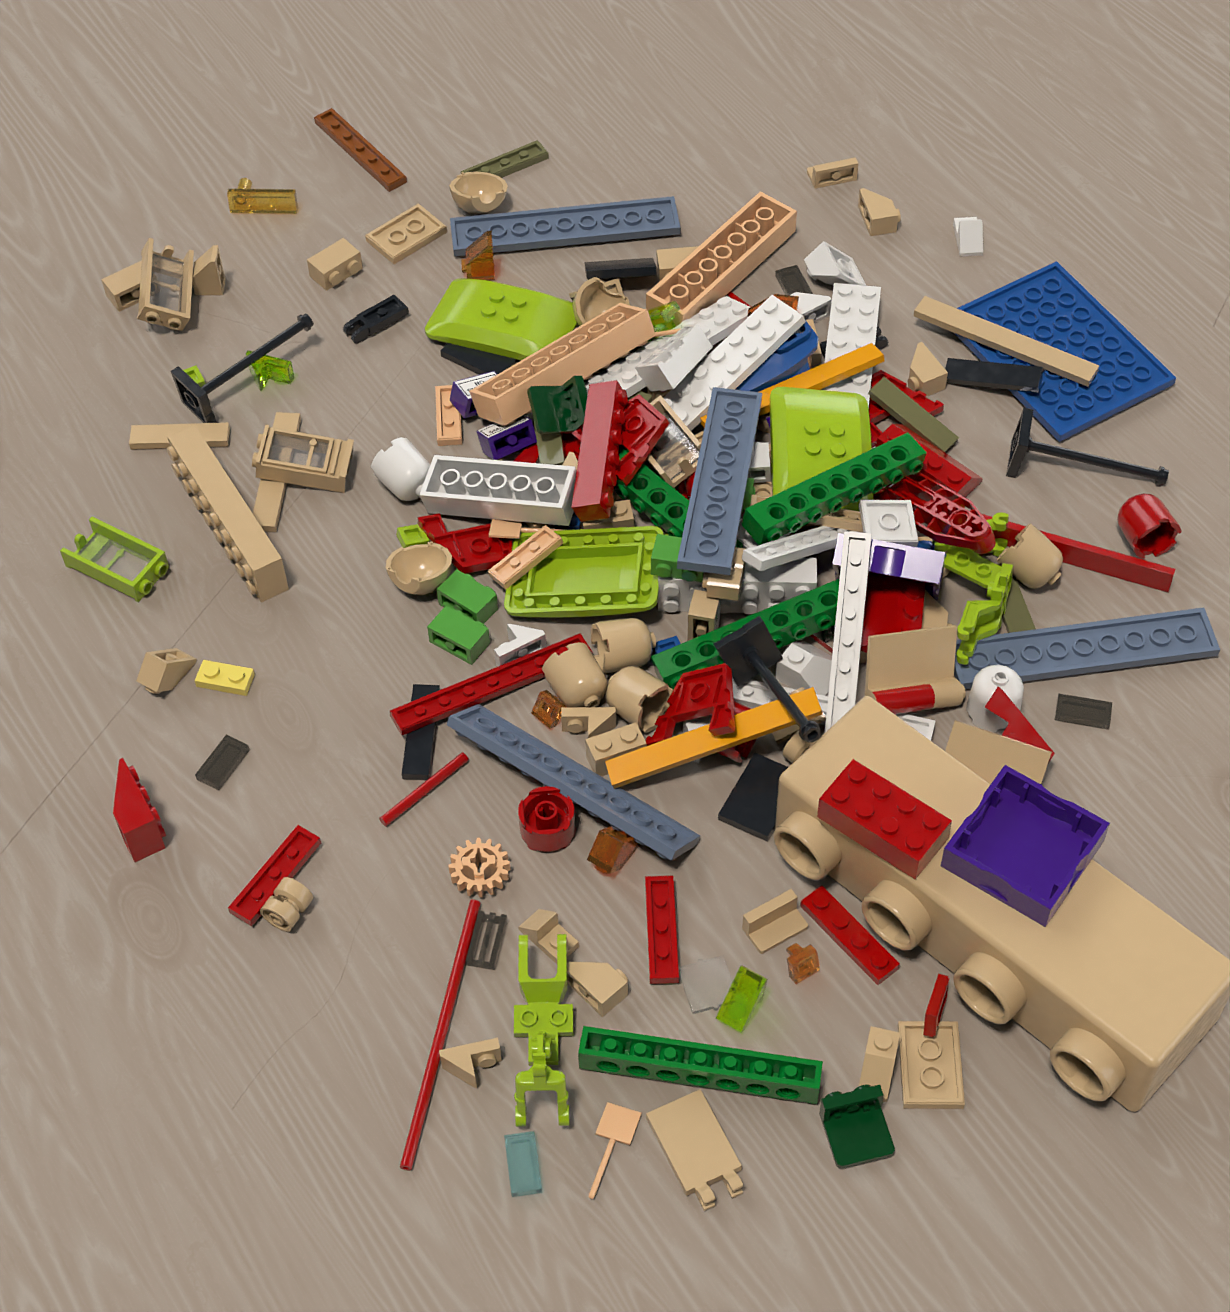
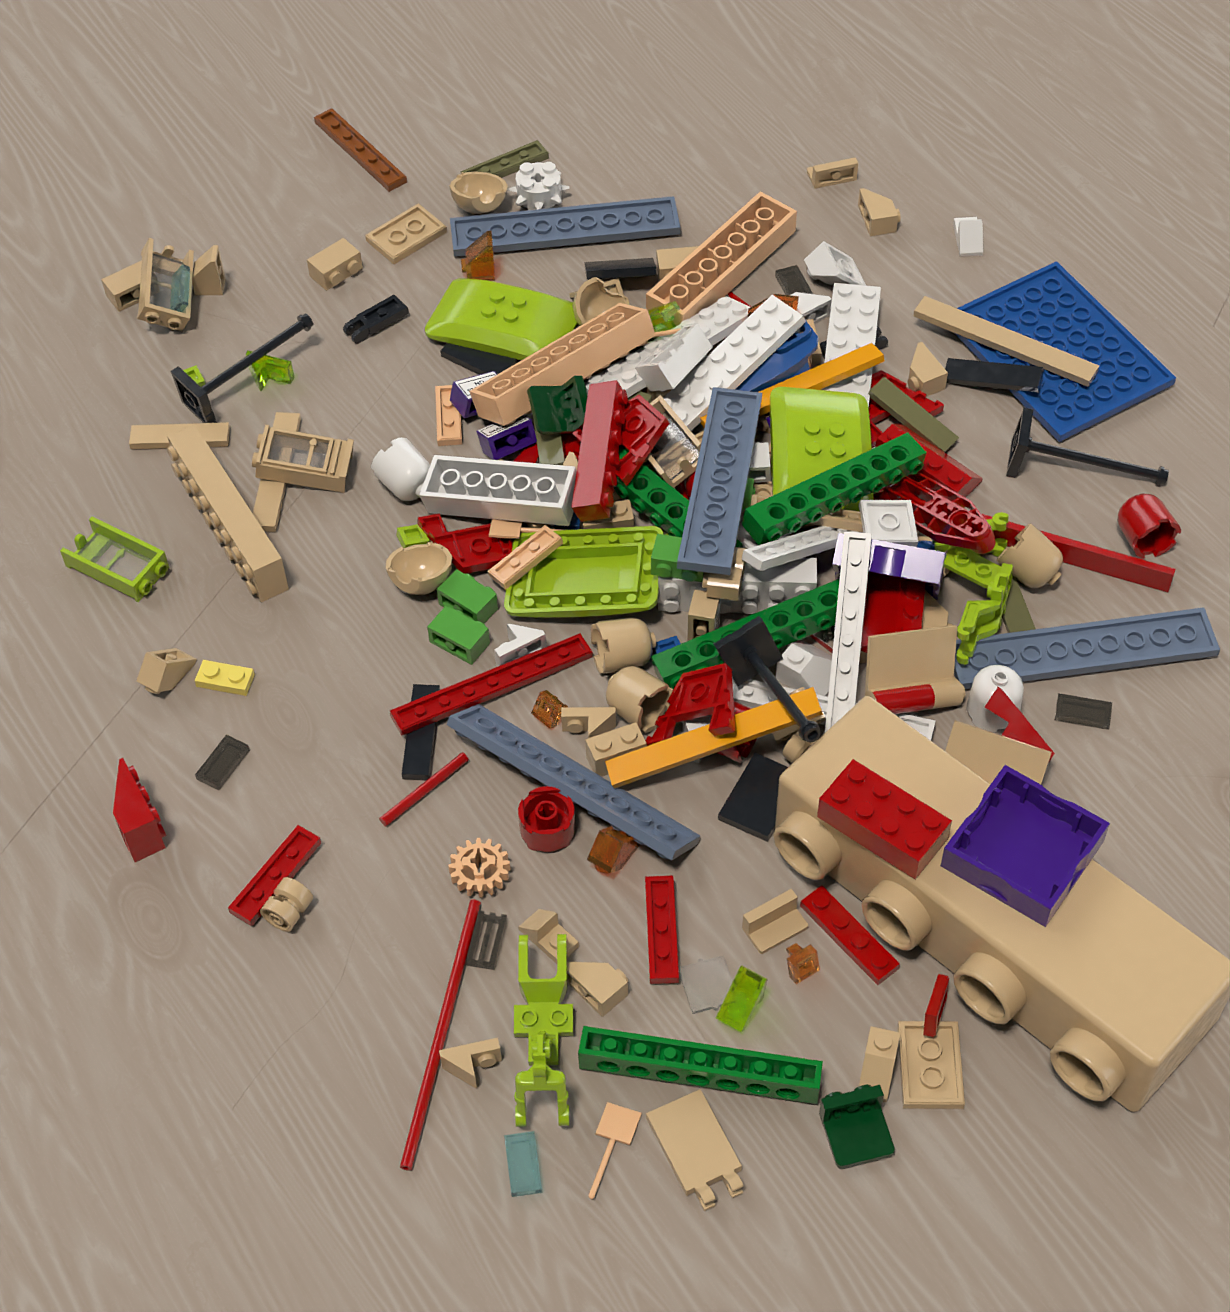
(180, 289): none -> clear light blue tile
(261, 200): clear yellow piece -> none
(538, 186): none -> white brick
(576, 676): tan cylinder -> none

